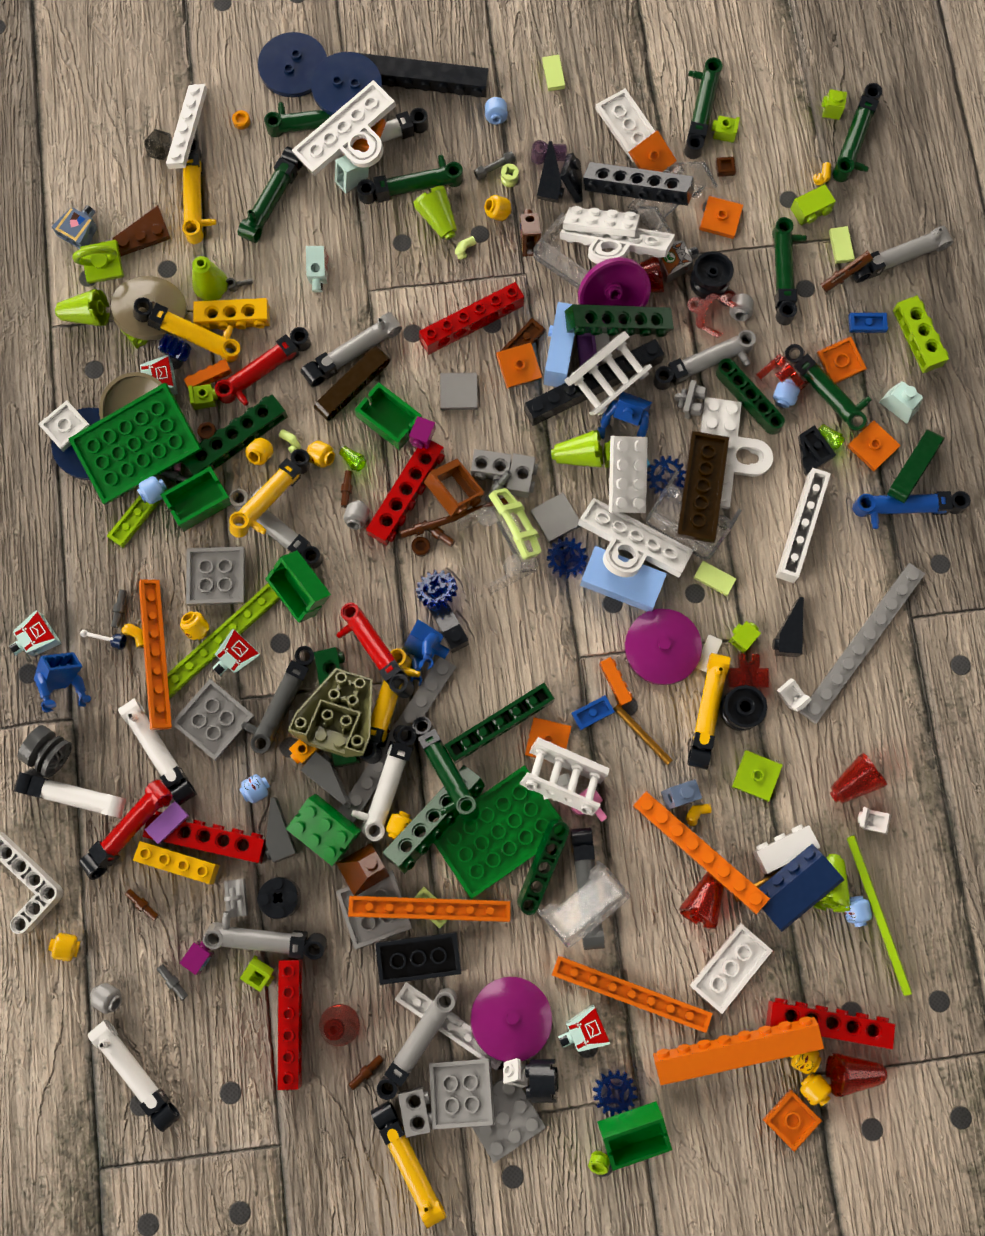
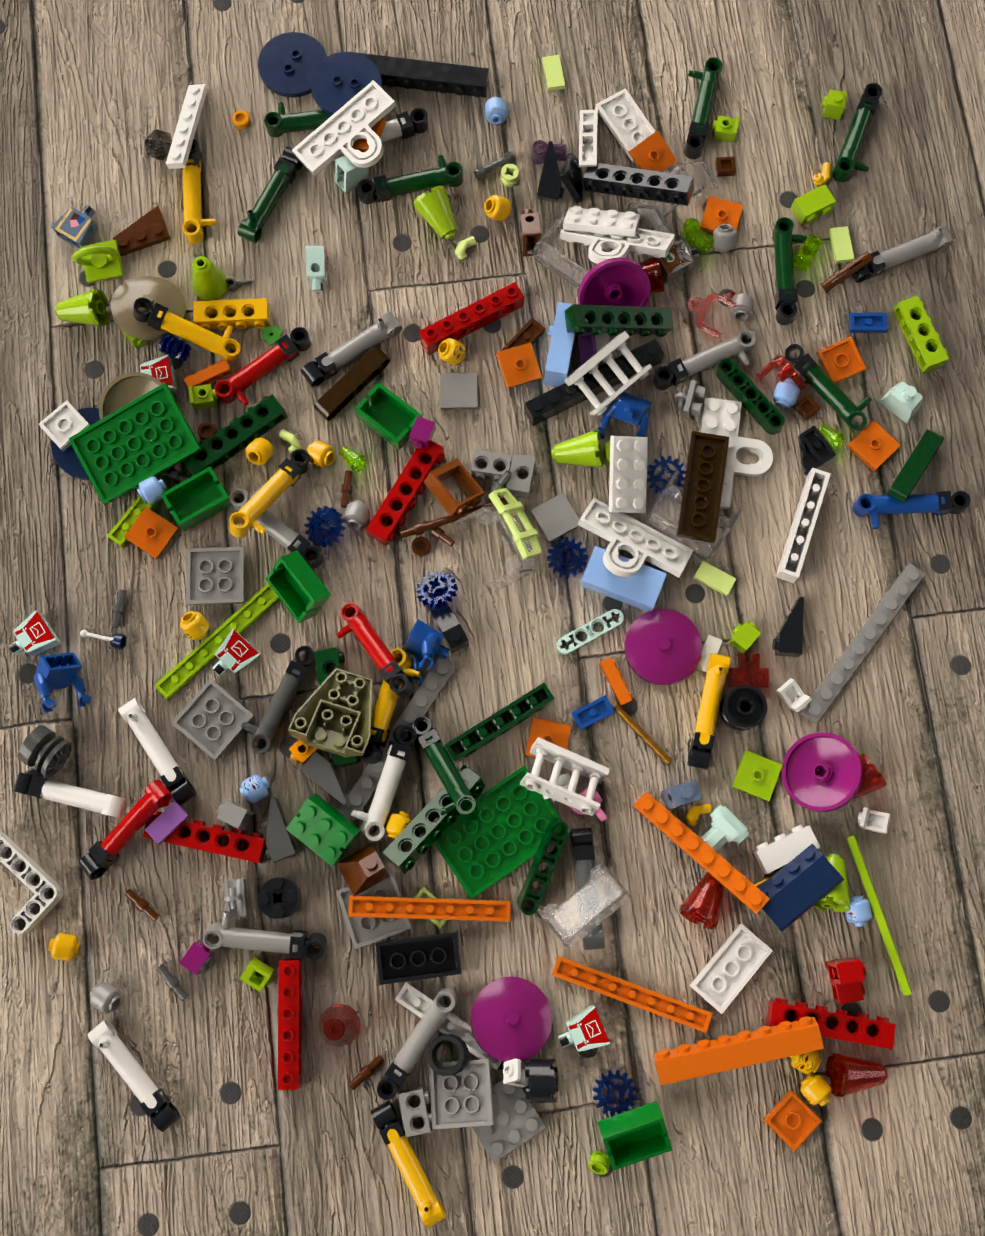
(134, 631): yellow arm -> none
(151, 532): none -> orange plate
(155, 655): orange plate -> none
(176, 862): yellow brick -> none
(234, 815): none -> light grey brick
(272, 330): none -> bright green plant
(332, 520): none -> clear blue gear
(432, 1055): none -> black tyre
(451, 351): none -> yellow head
(588, 138): none -> white slope
(588, 629): none -> light aqua beam
(695, 236): none -> clear neon green leg
(711, 274): black wheel -> none
(724, 238): none -> light grey head
(724, 828): none -> light aqua piece
(807, 252): none -> clear neon green leg
(807, 408): none -> reddish brown tile
(822, 772): none -> magenta dish
(845, 979): none -> red brick

